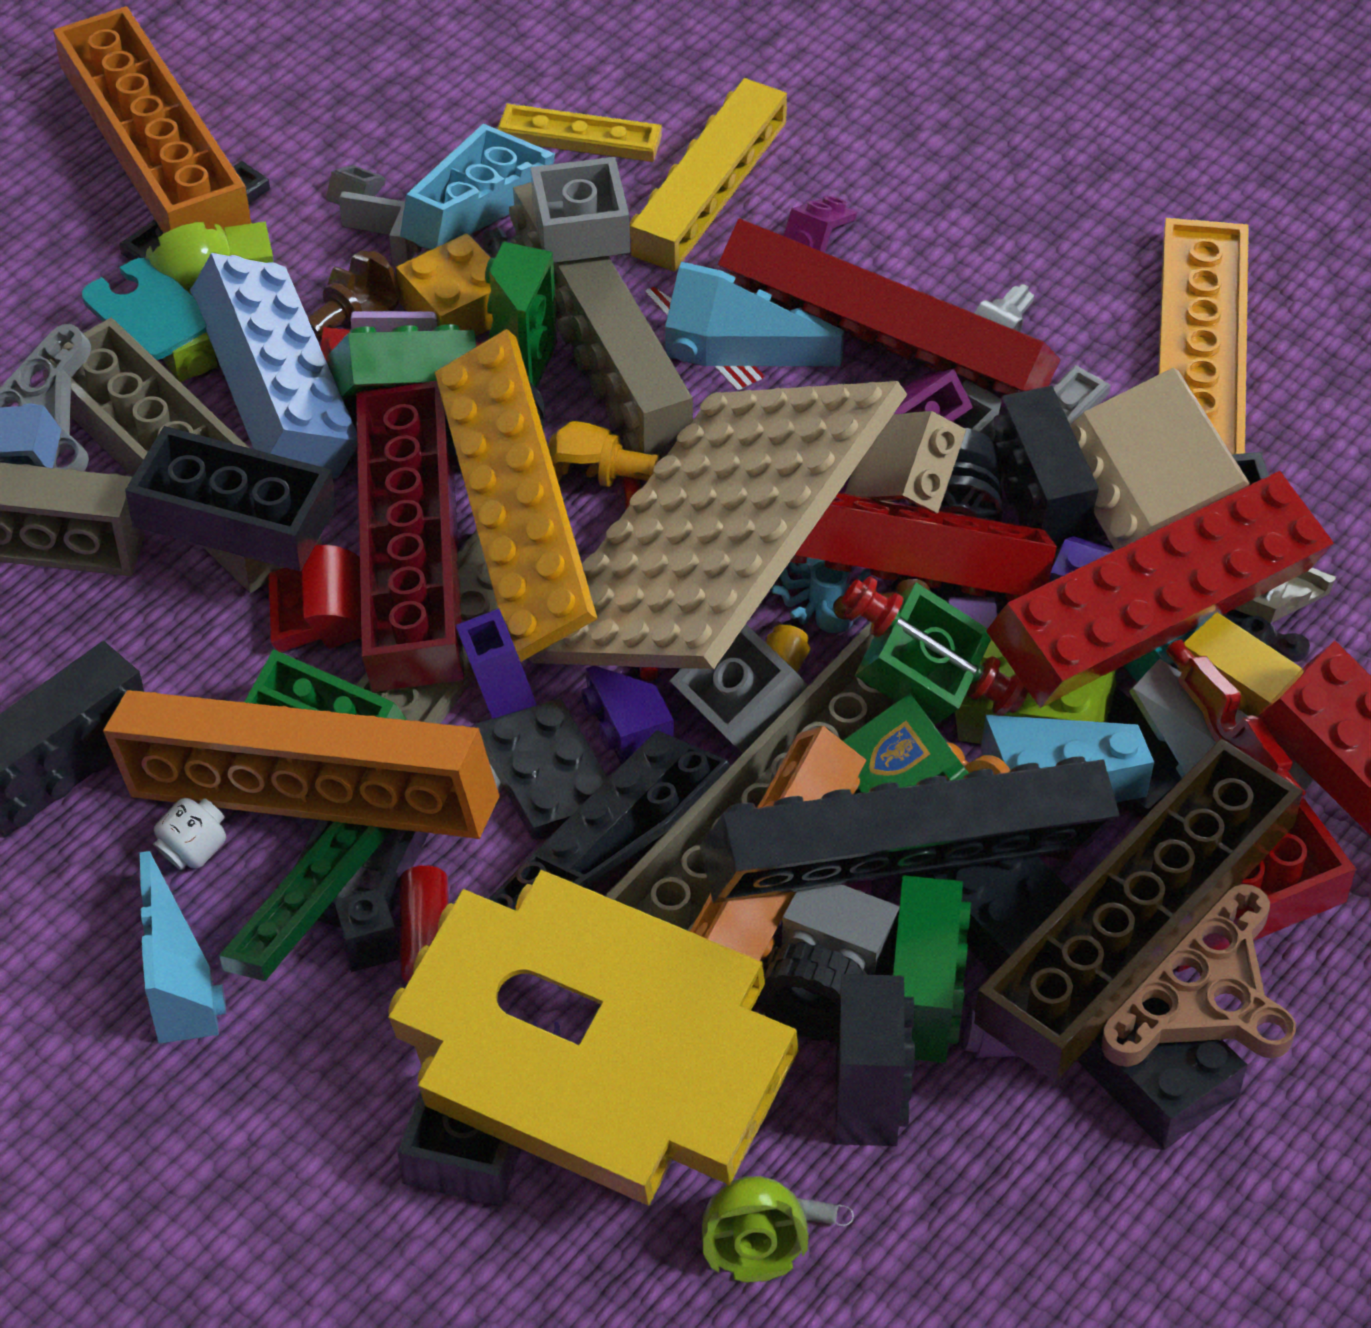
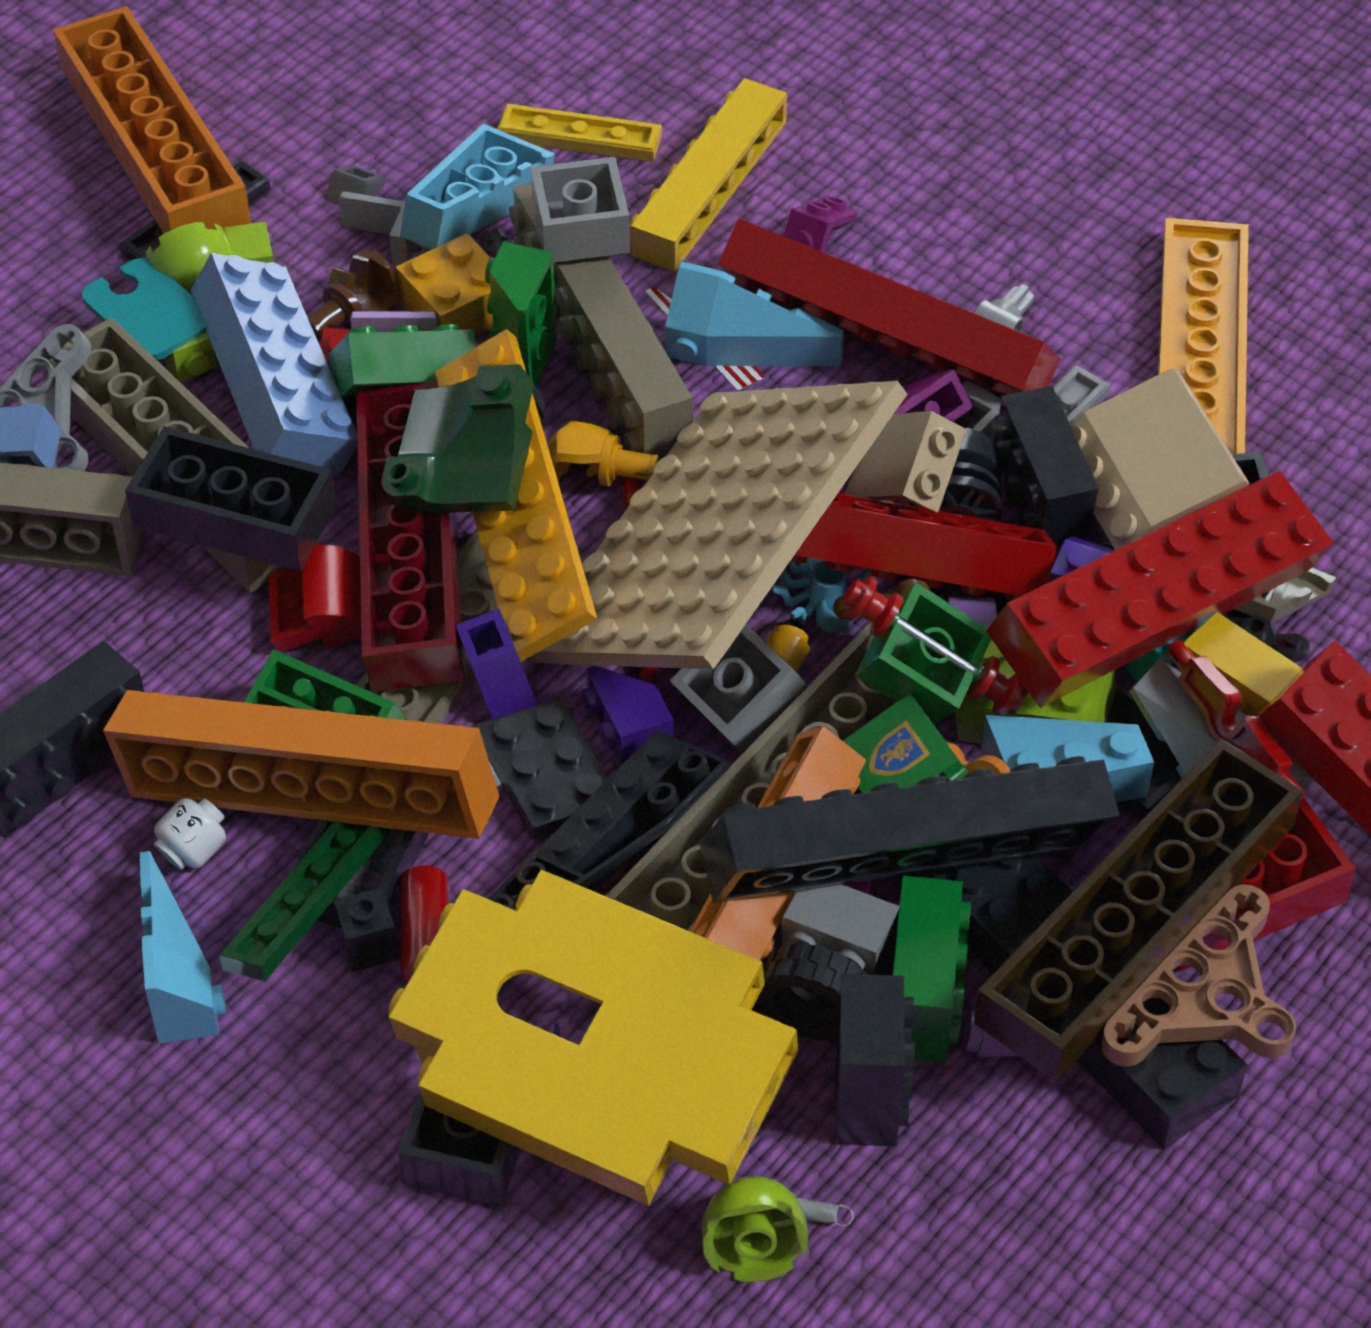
(464, 445): none -> dark green slope

